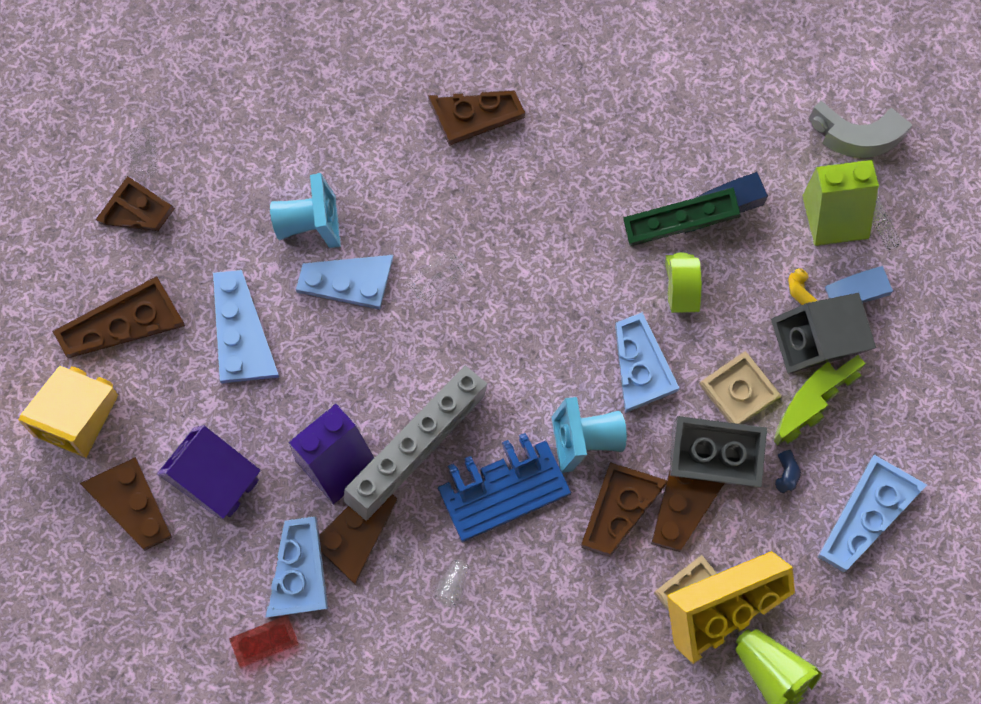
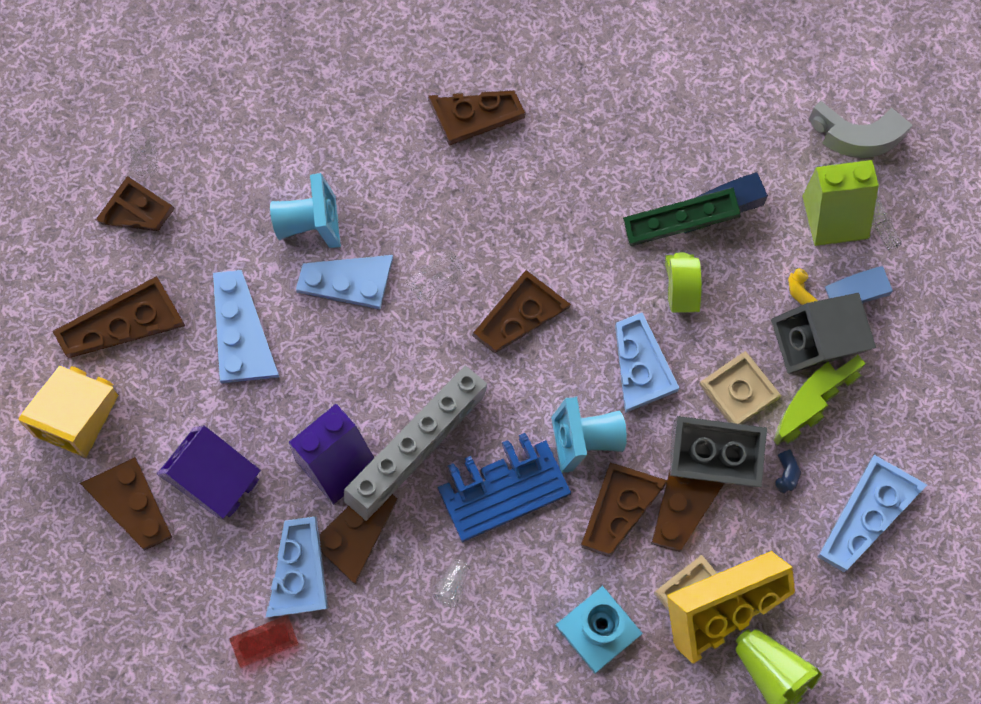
(520, 311): none -> reddish brown wing
(596, 645): none -> medium azure plant

